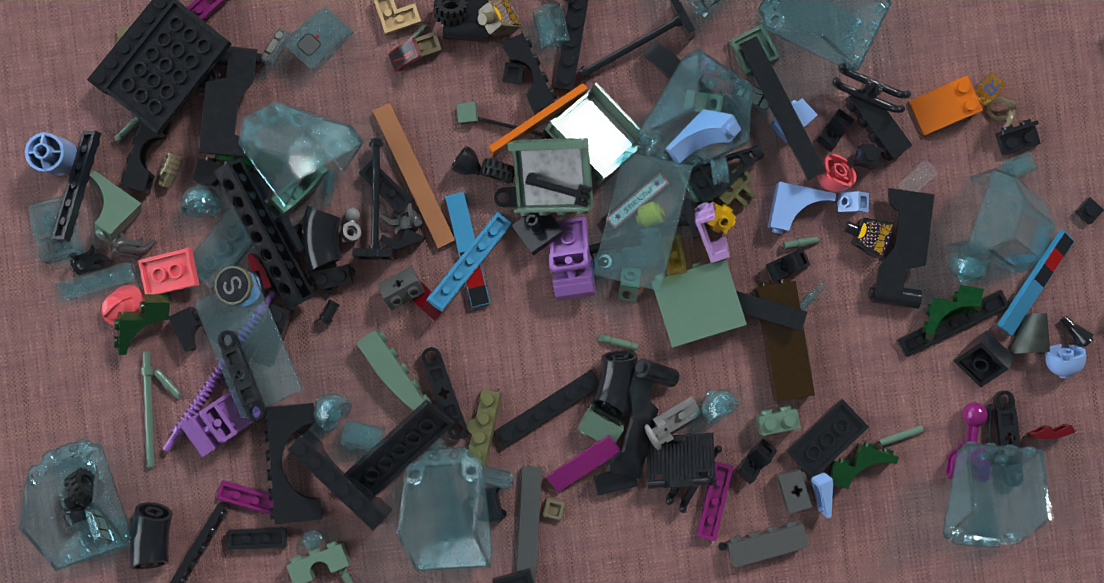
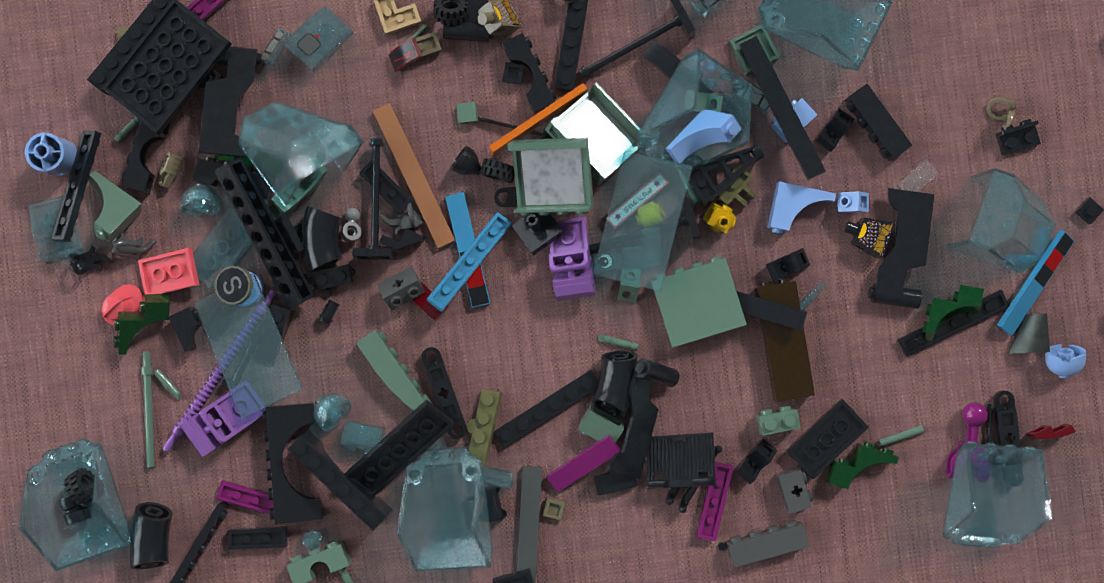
(96, 281): clear light blue plate -> none
(99, 526): tile -> none
(247, 387): black piece -> none
(257, 266): dark red slope -> none
(328, 188): clear light blue piece -> none
(533, 181): black hinge -> none
(550, 25): clear light blue brick -> none
(670, 421): light grey piece -> none
(676, 261): clear yellow slope -> none
(718, 248): lavender panel -> none
(719, 170): clear light blue wheel -> none
(719, 404): clear light blue cylinder -> none
(800, 242): sand green piece -> none
(823, 492): light blue slope -> none
(837, 175): coral cylinder -> none
(867, 156): black brick -> none
(870, 90): black piece -> none
(945, 105): orange slope -> none
(968, 268): clear light blue cylinder -> none
(984, 359): black slope -> none
(989, 88): clear yellow brick -> none
(1019, 164): clear light blue brick -> none
(1080, 335): black cone -> none

